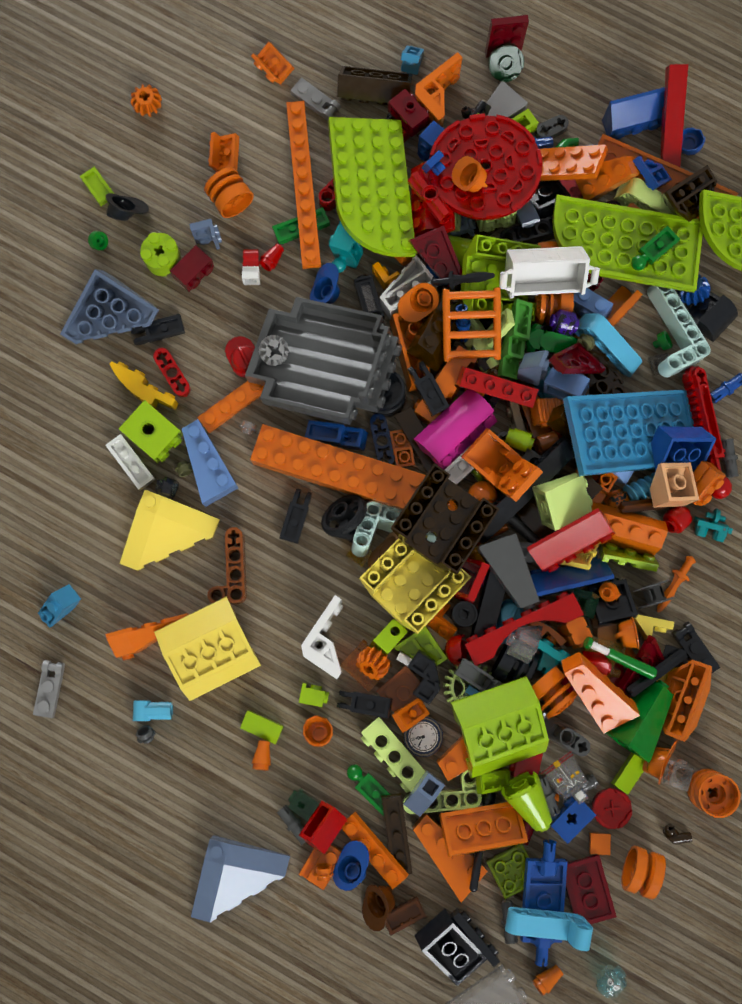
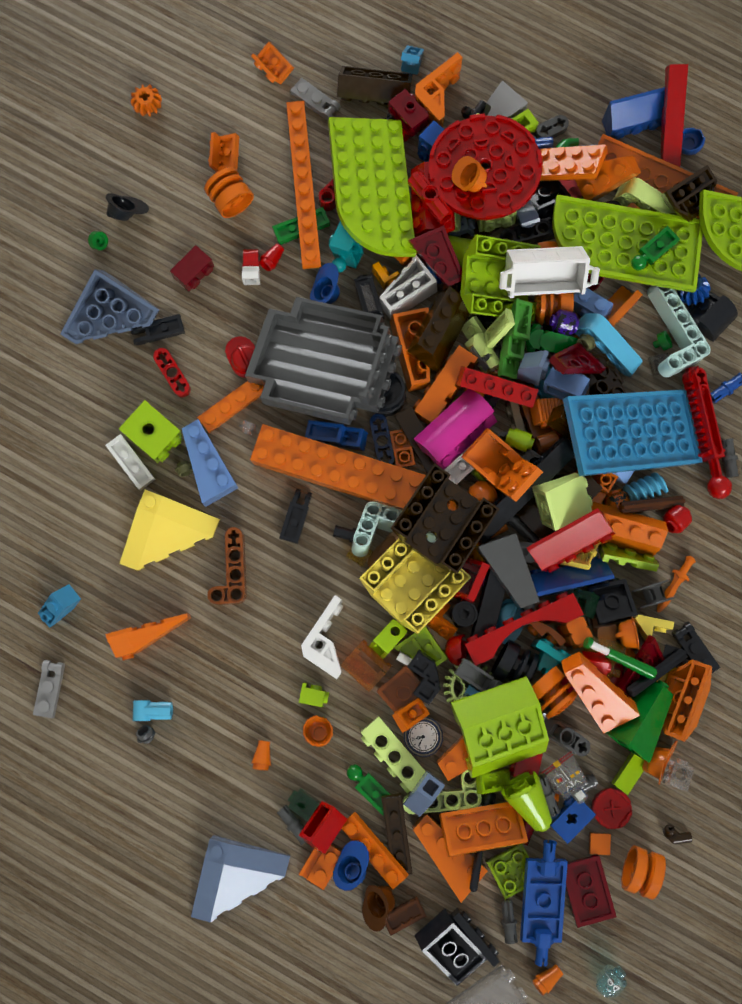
(96, 185): lime tile -> none
(137, 385): yellow slope -> none
(160, 253): lime brick -> none
(167, 487): black rock -> none
(205, 231): sand blue bracket -> none
(206, 649): light yellow slope -> none
(261, 727): lime slope -> none
(265, 351): light grey gear -> none
(323, 872): orange plate -> none
(344, 515): black wheel -> none
(367, 704): black hinge -> none
(373, 663): orange gear -> none
(418, 302): orange piece -> none
(429, 390): black hinge -> none
(434, 164): blue tile -> none
(453, 280): black sword -> none
(463, 324): blue pin -> none
(495, 333): orange bar -> none
(505, 31): dark red plate -> none
(506, 62): tile -> none
(524, 642): clear slope -> none
(550, 925): medium azure beam -> none
(609, 591): orange plate -> none
(654, 173): blue wing -> none
(673, 485): light nougat slope -> none
(681, 445): blue slope -> none
(707, 480): orange brick -> none
(720, 529): teal hips -> none
(724, 796): orange wheel -> none

